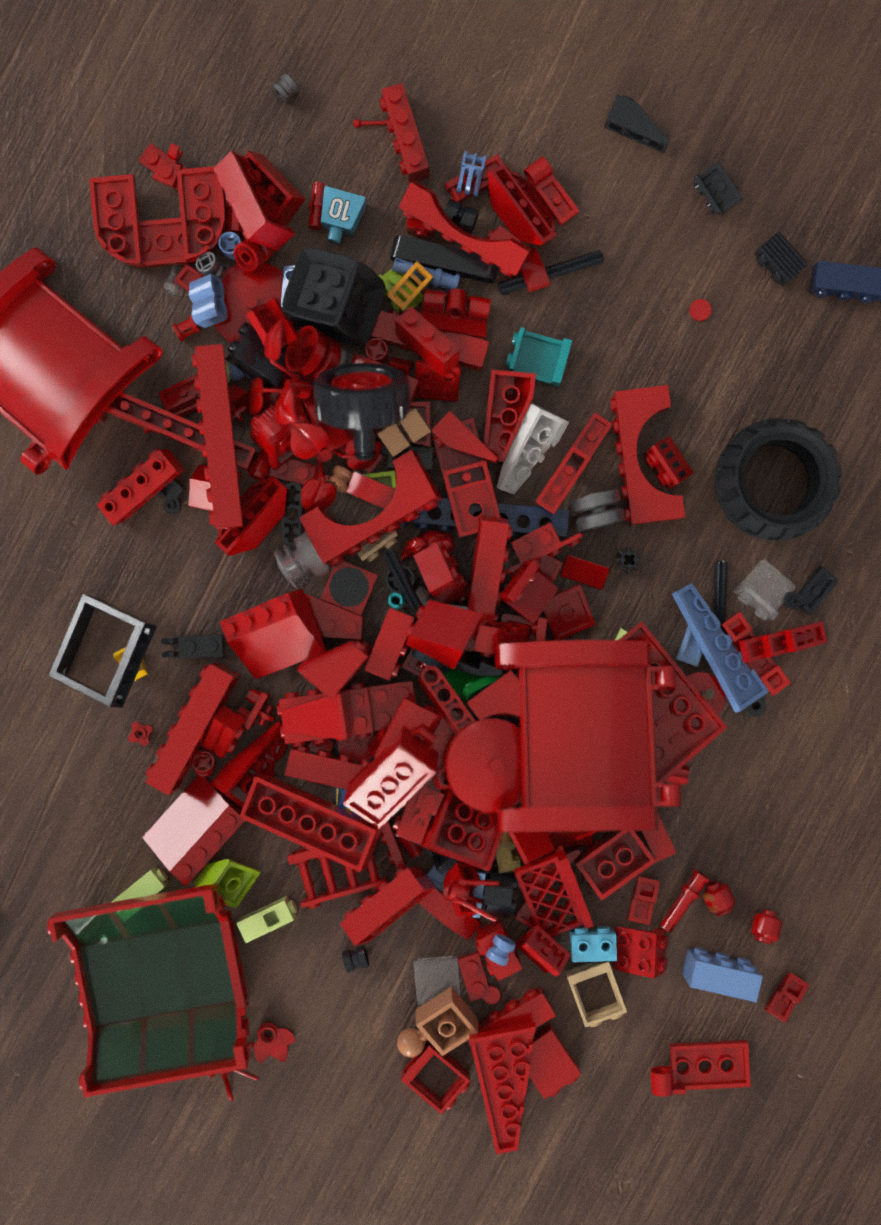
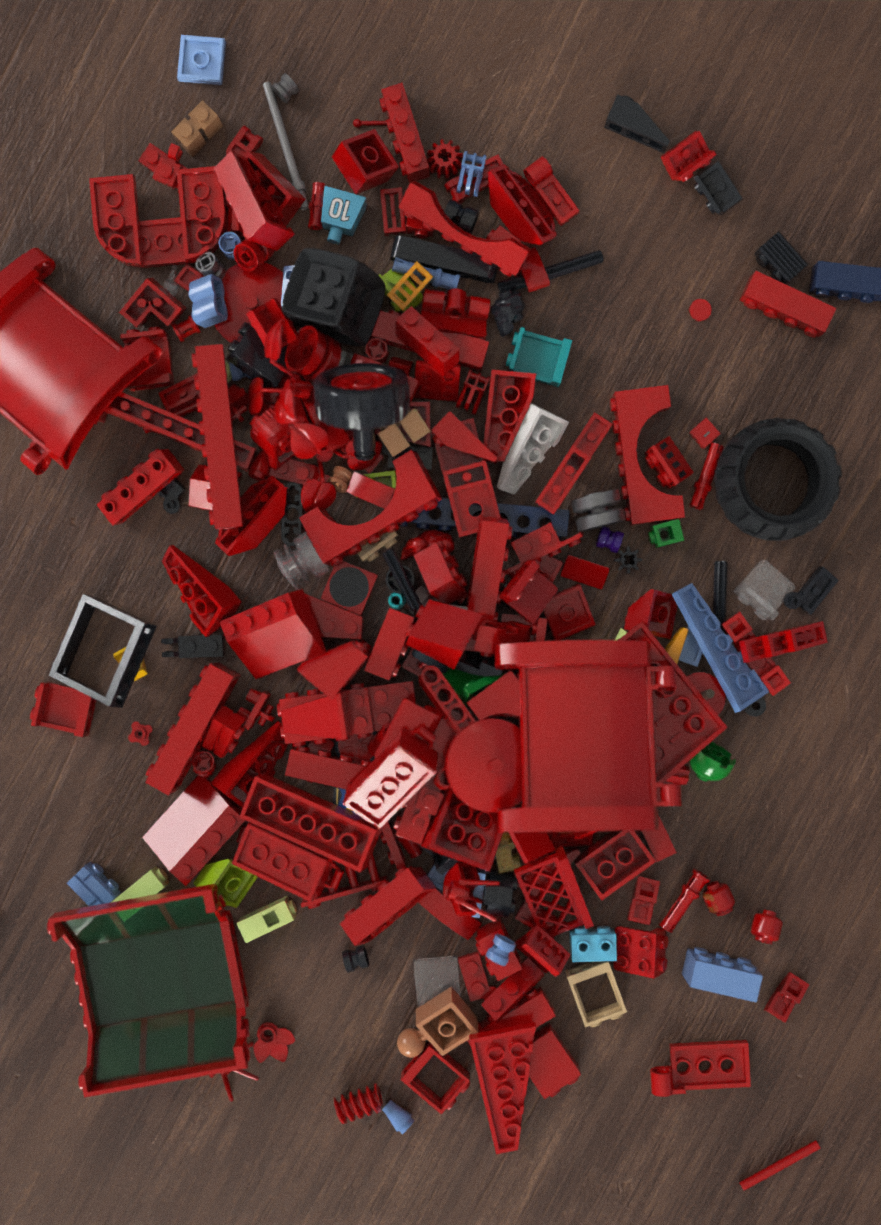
(63, 709): none -> red panel
(93, 885): none -> medium blue brick
(149, 300): none -> red brick
(161, 372): none -> red panel
(188, 133): none -> medium nougat piece
(201, 59): none -> light blue tile
(202, 591): none -> red wedge
(245, 134): none -> red plate
(284, 863): none -> red container
(297, 182): none -> light grey bar
(358, 1105): none -> red piece
(365, 161): none -> red brick
(395, 230): none -> red tile
(398, 1117): none -> medium blue cone
(452, 155): none -> red gear
(473, 390): none -> red arm
(507, 310): none -> black head
(512, 990): none -> red plate
(609, 539): none -> dark purple wheel
(656, 611): none -> red slope
(673, 531): none -> green brick
(676, 644): none -> light orange slope
(687, 157): none -> red bracket
(703, 485): none -> red pin
(704, 433): none -> red tile
(712, 763): none -> green cylinder
(779, 1165): none -> red bar
(787, 304): none -> red brick

